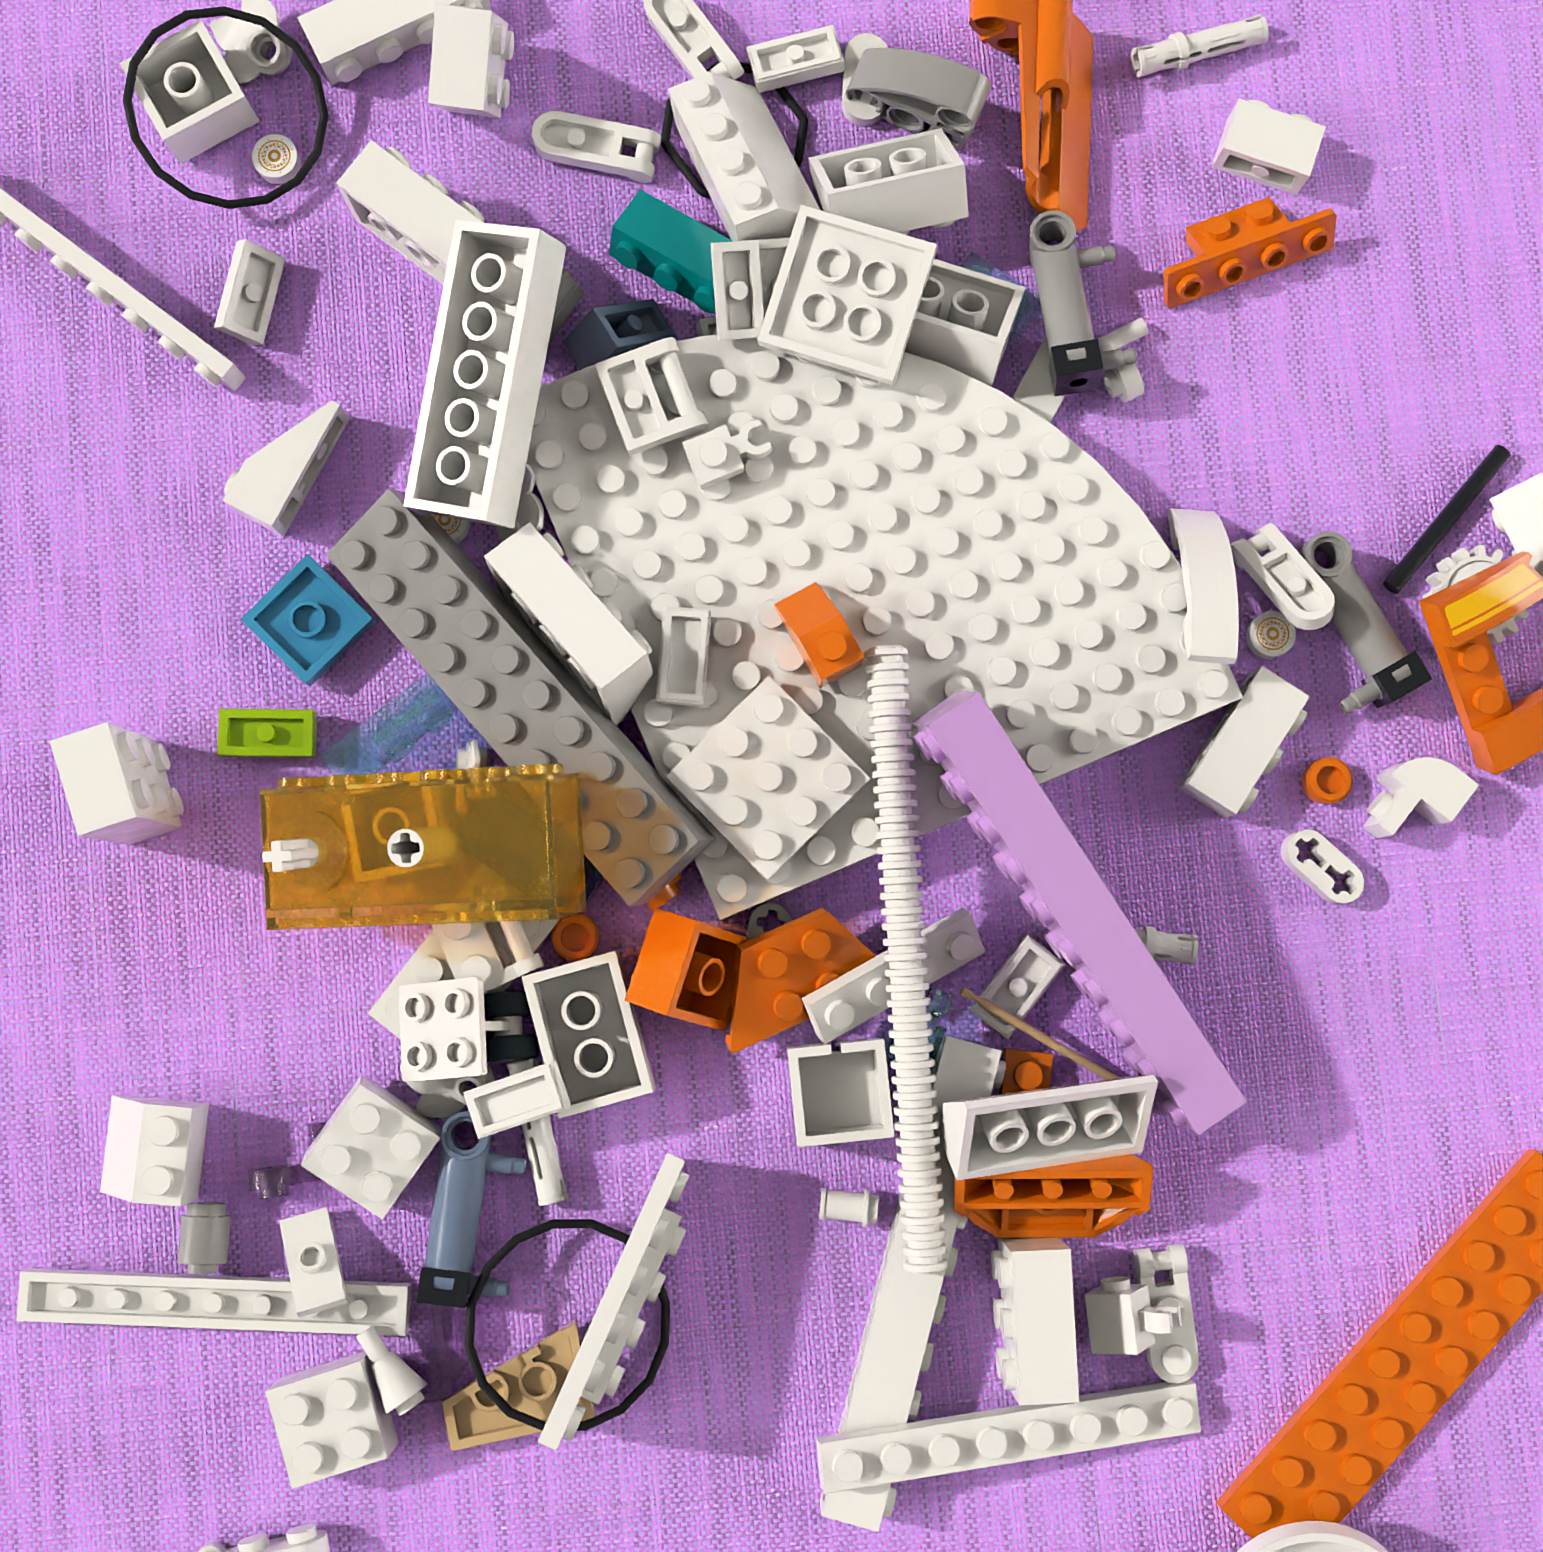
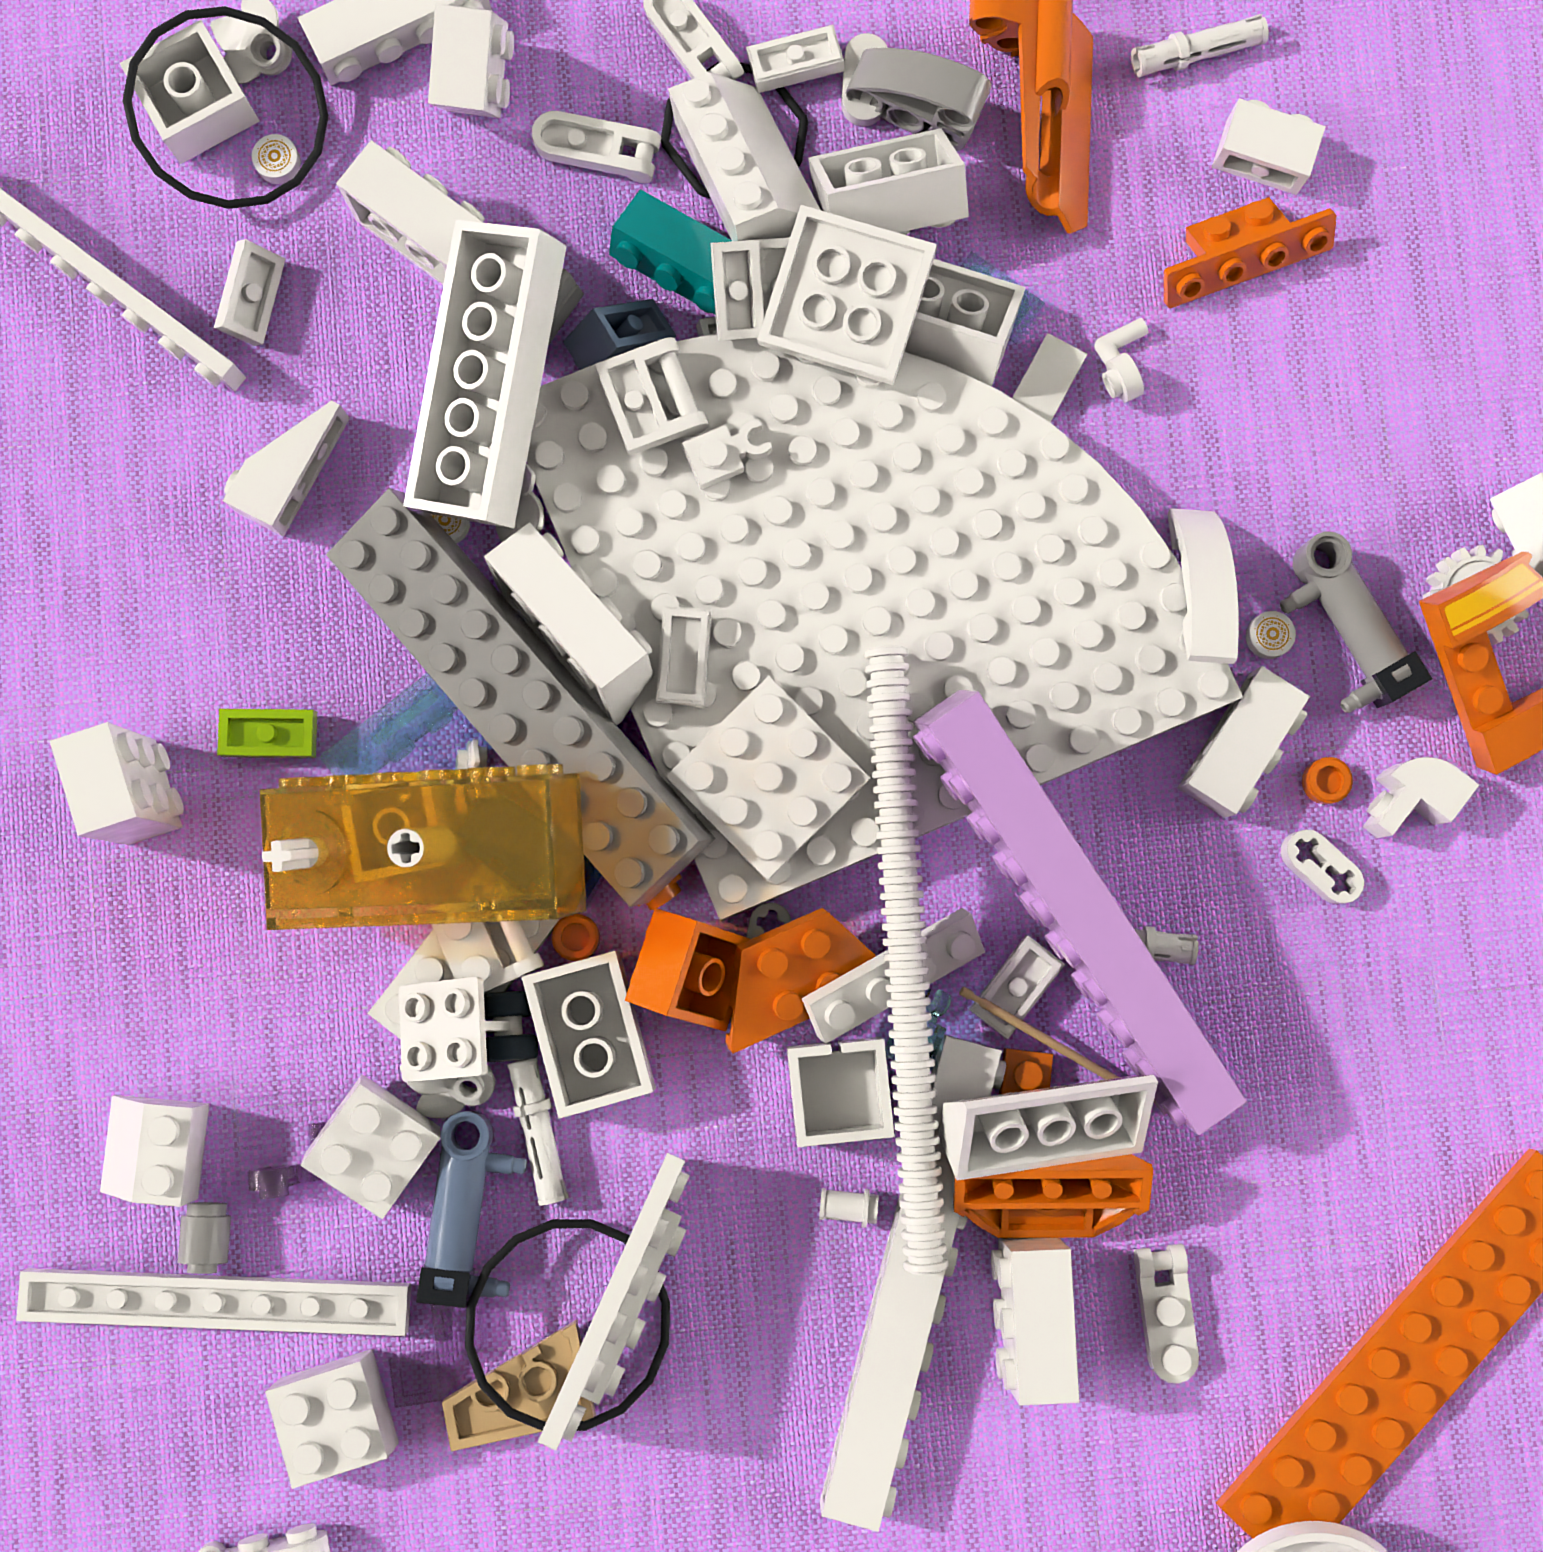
(308, 620): dark azure plate -> none
(313, 1262): white plate -> none
(396, 1381): white cone -> none
(517, 1099): white tile -> none
(820, 634): orange slope -> none
(1006, 1436): white plate -> none
(1074, 353): light grey piece -> none
(1123, 1319): white brick -> none
(1285, 578): white plate -> none
(1446, 519): black bar -> none

